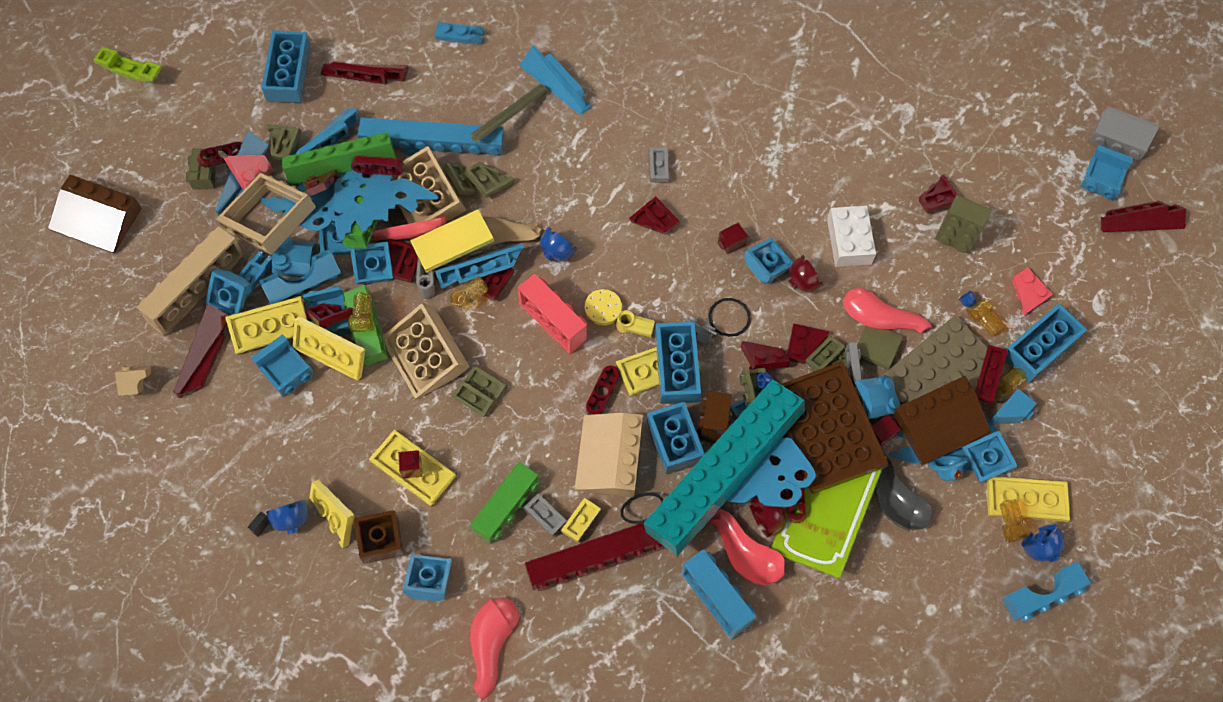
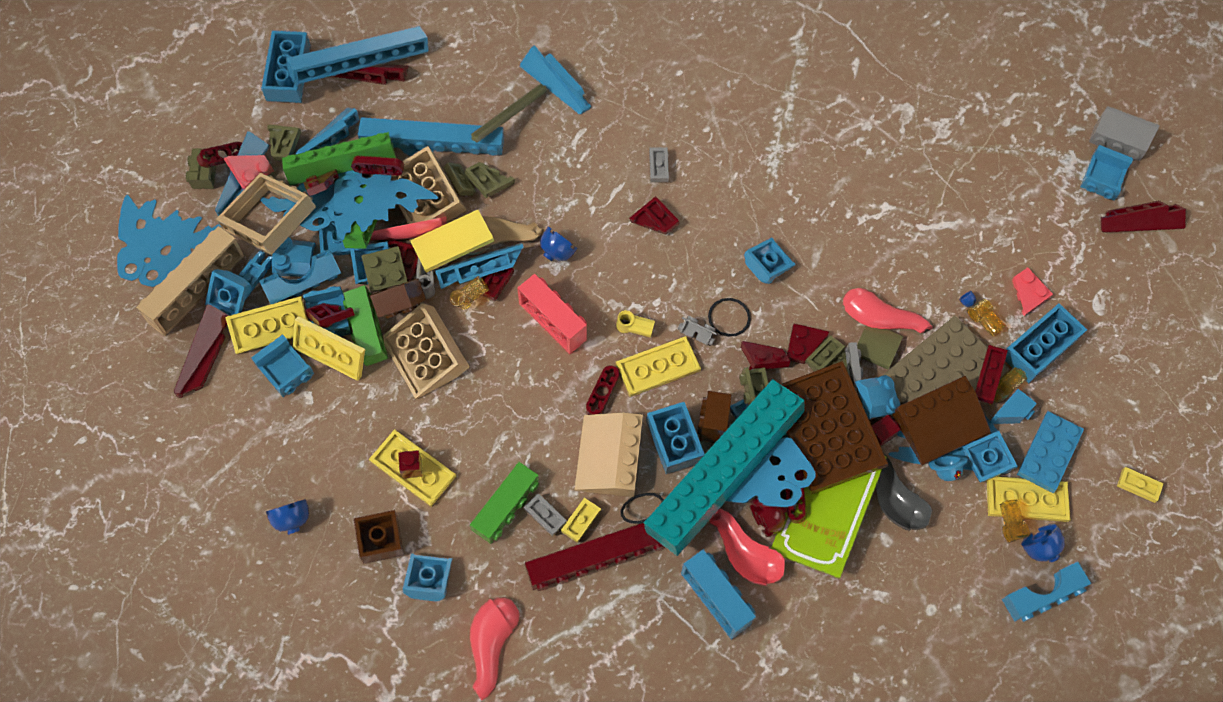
(93, 213): slope -> none
(126, 67): lime slope -> none
(131, 379): tan brick -> none
(153, 238): none -> dark azure piece
(258, 524): pearl dark grey tile -> none
(337, 513): light yellow wing -> none
(357, 55): none -> dark azure brick
(361, 318): clear yellow piece -> none
(384, 269): none -> olive plate
(398, 299): none -> reddish brown brick
(459, 33): dark azure hinge -> none
(479, 391): olive slope -> none
(603, 307): light yellow tile -> none
(677, 362): dark azure brick -> none
(732, 238): dark red brick -> none
(763, 380): blue hinge -> none
(804, 276): dark red cylinder -> none
(851, 236): white brick -> none
(938, 196): dark red wing -> none
(963, 224): olive brick -> none
(1050, 452): none -> dark azure plate
(1140, 484): none -> light yellow plate

